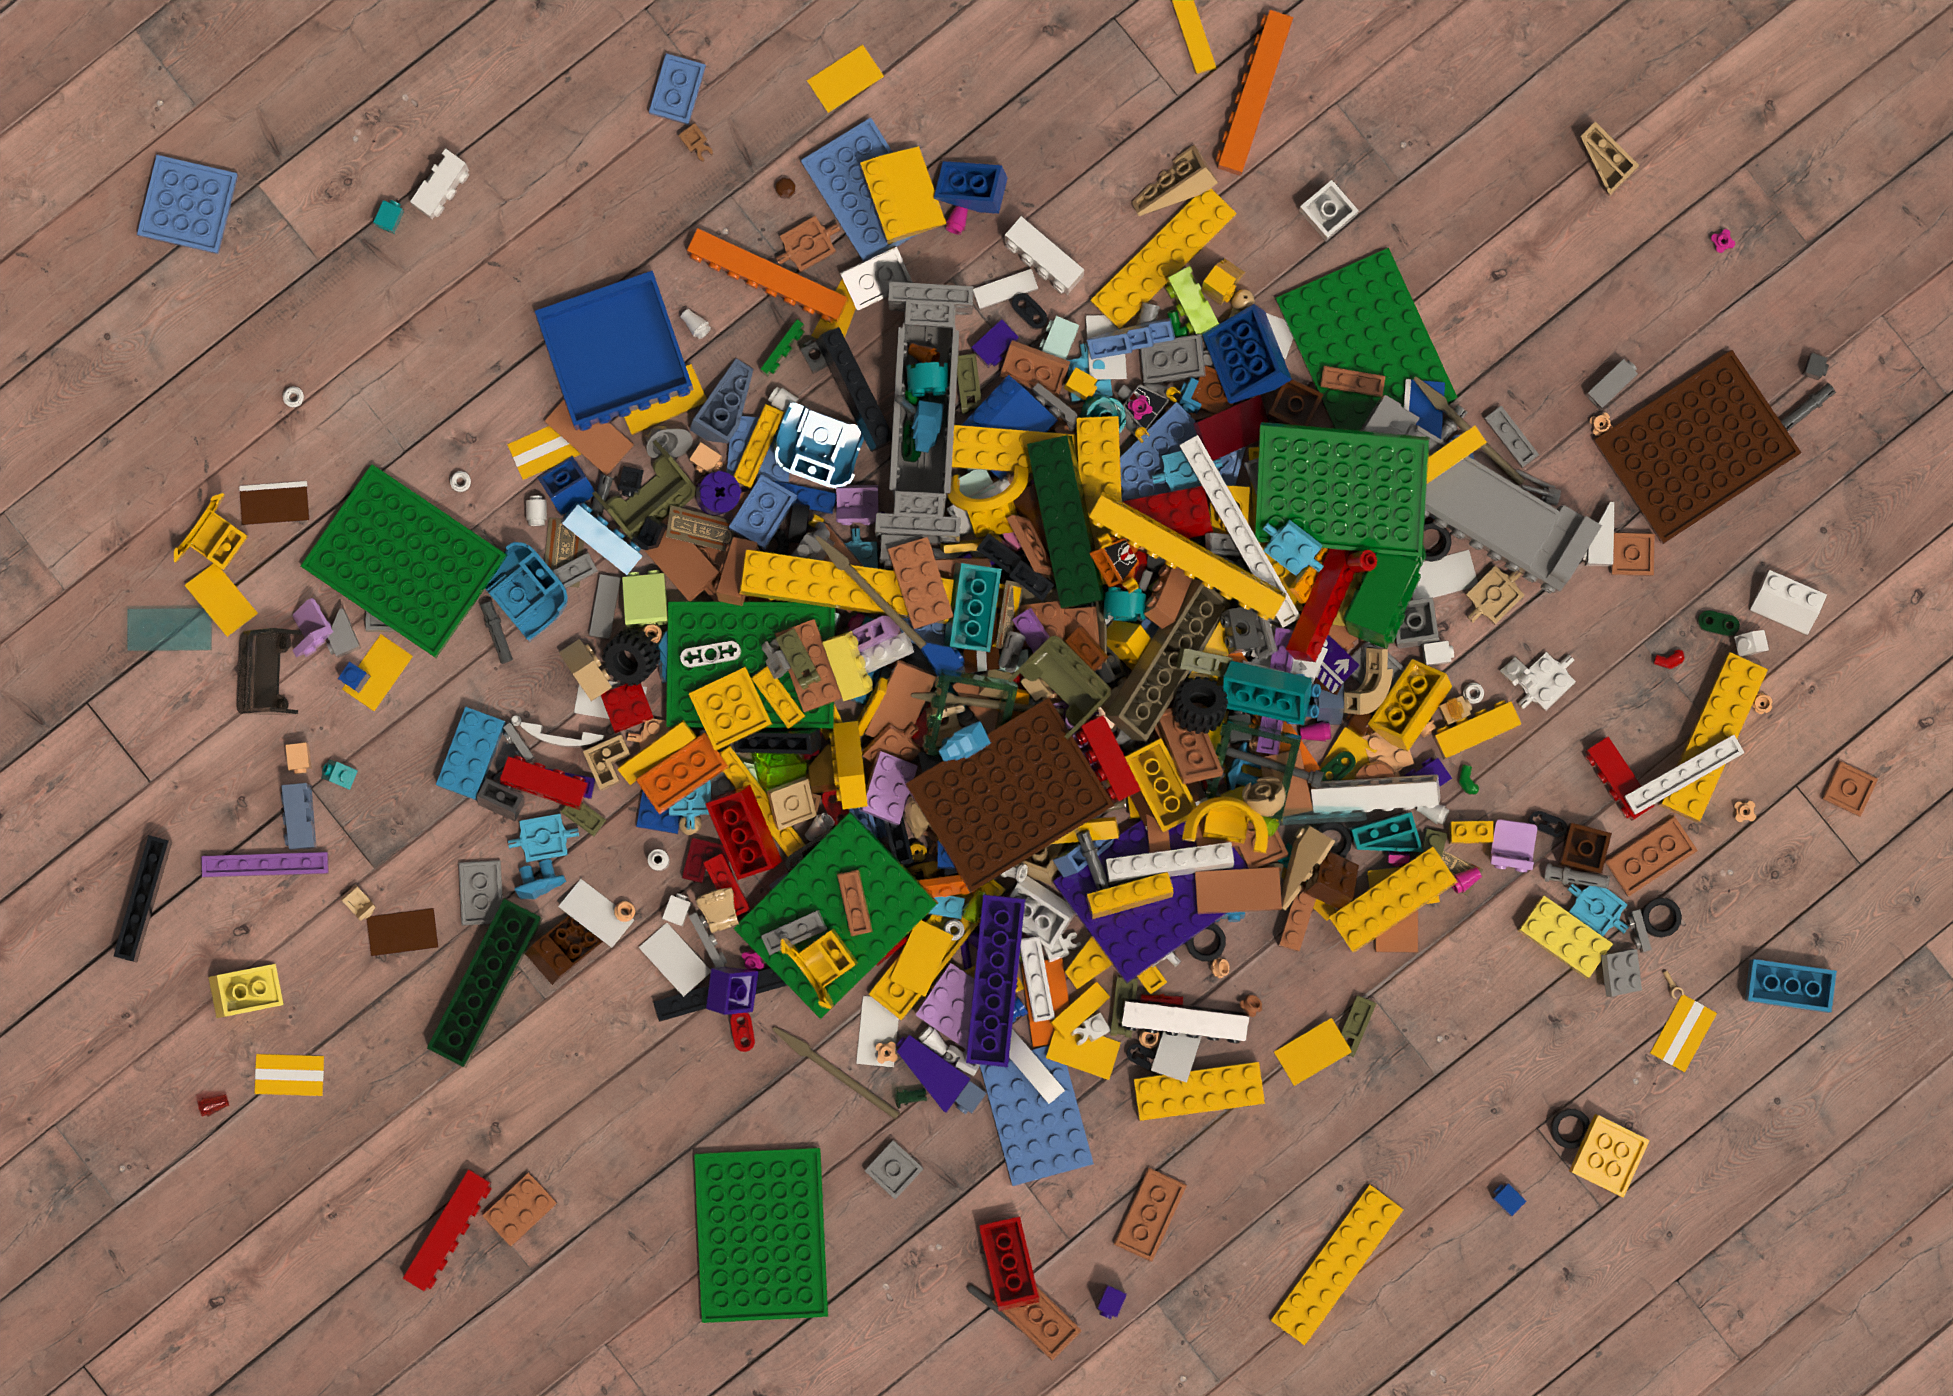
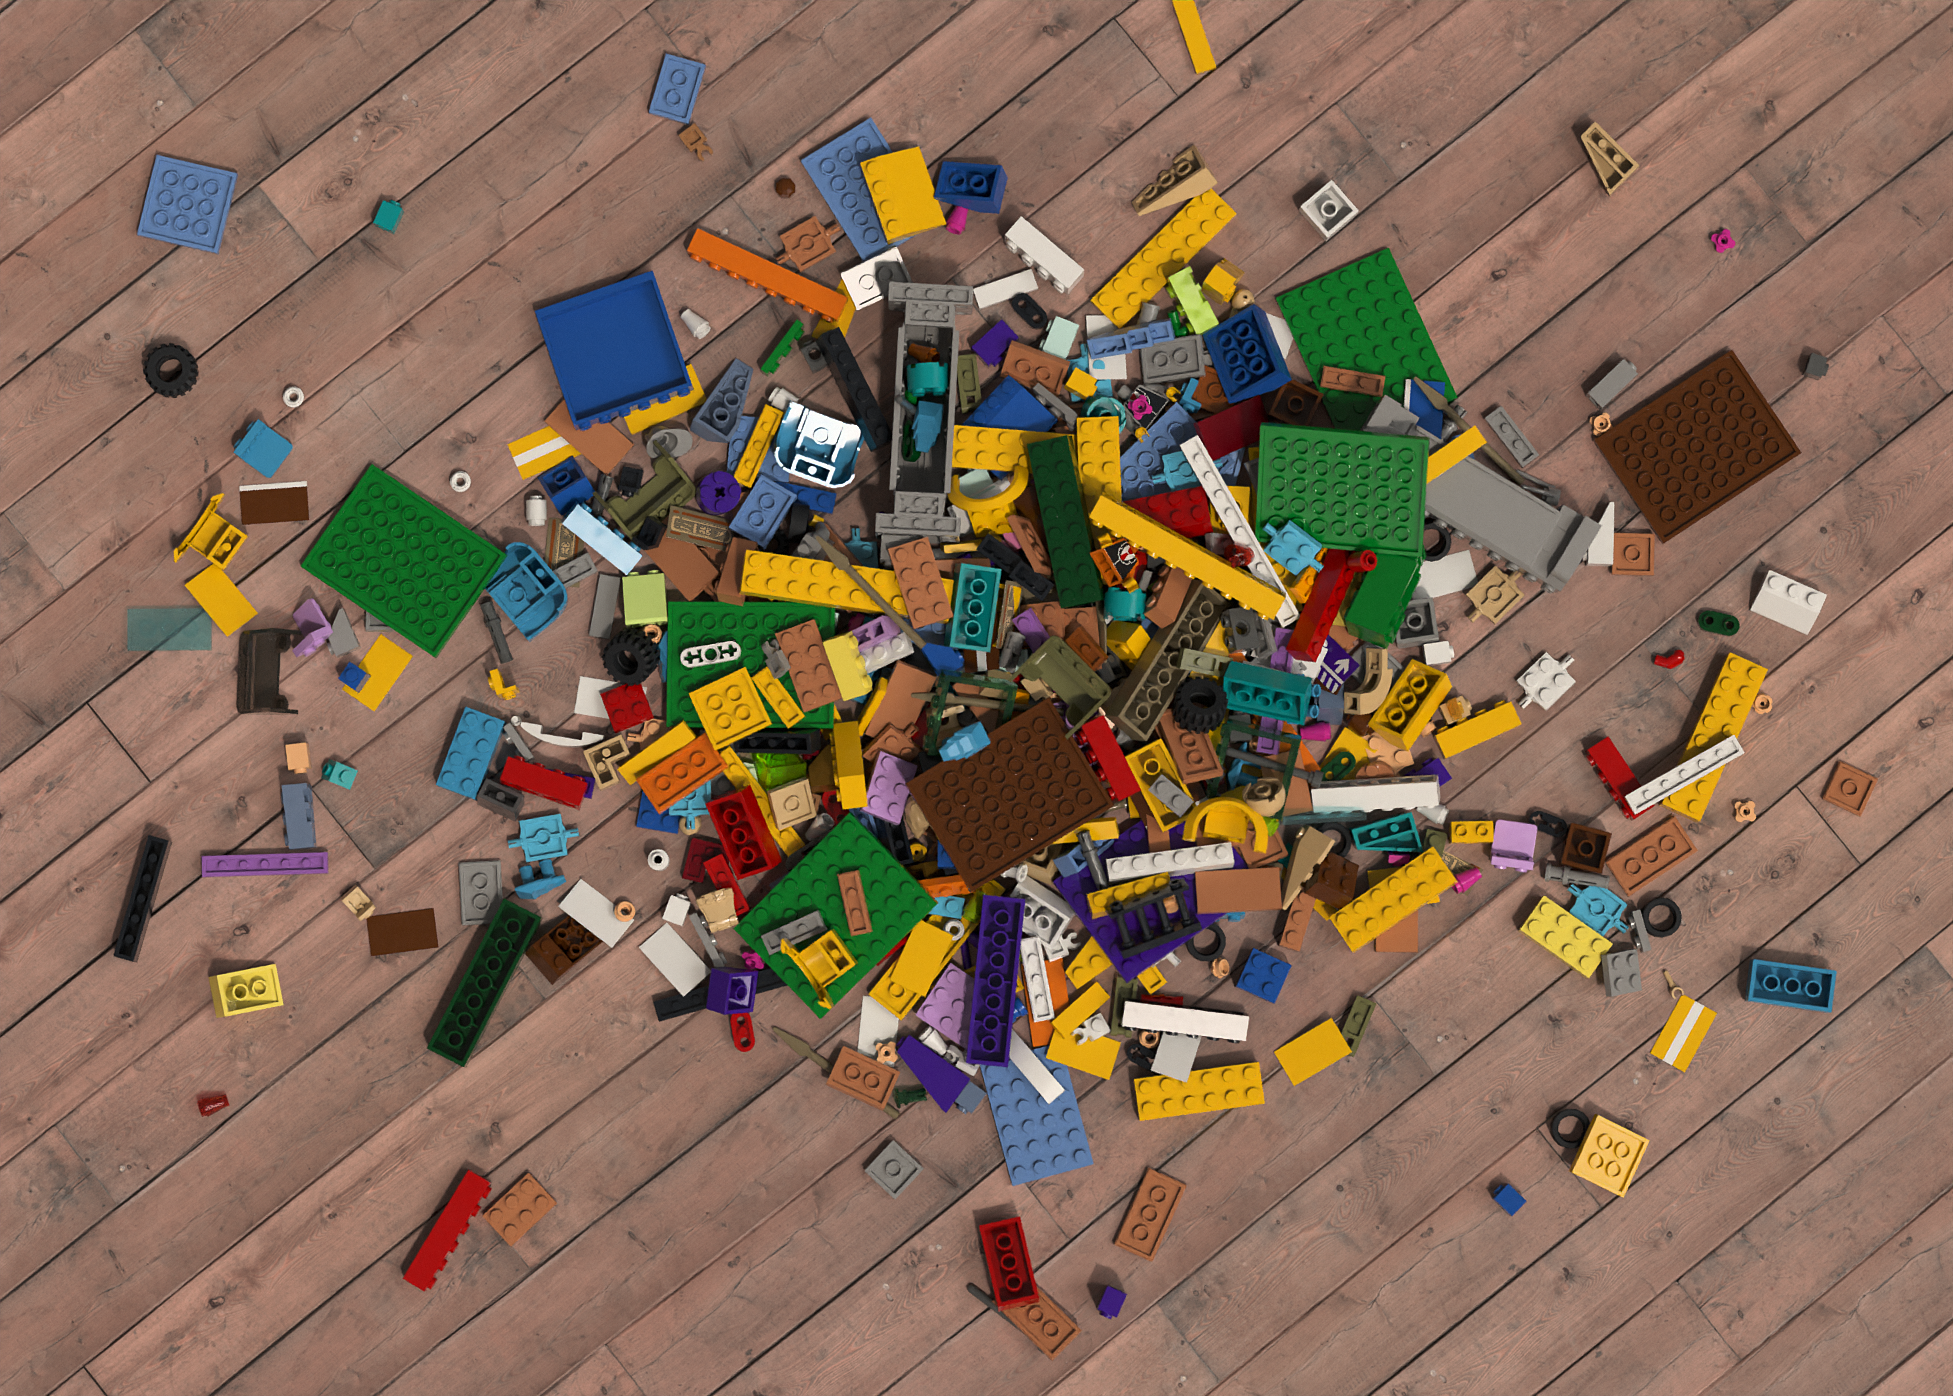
(158, 358): none -> black tyre
(263, 448): none -> dark azure bracket
(289, 1075): yellow sticker -> none
(440, 185): white wedge -> none
(497, 683): none -> yellow bracket
(585, 818): olive plate -> none
(586, 669): tan brick -> none
(706, 460): light nougat brick -> none
(761, 1235): green plate -> none
(798, 658): olive plate -> none
(845, 78): yellow sticker -> none
(857, 504): lavender bracket -> none
(862, 1078): none -> nougat plate
(1167, 932): none -> black fence
(1170, 795): none -> light grey plate
(1170, 904): none -> light nougat plate
(1242, 557): none -> clear red piece
(1251, 1005): nougat plate -> none
(1255, 92): orange brick -> none
(1263, 976): none -> blue brick
(1336, 1264): yellow plate -> none
(1466, 782): green arm -> none
(1473, 686): white plate -> none
(1517, 672): white plate -> none
(1751, 643): white brick -> none
(1815, 400): dark grey pin -> none

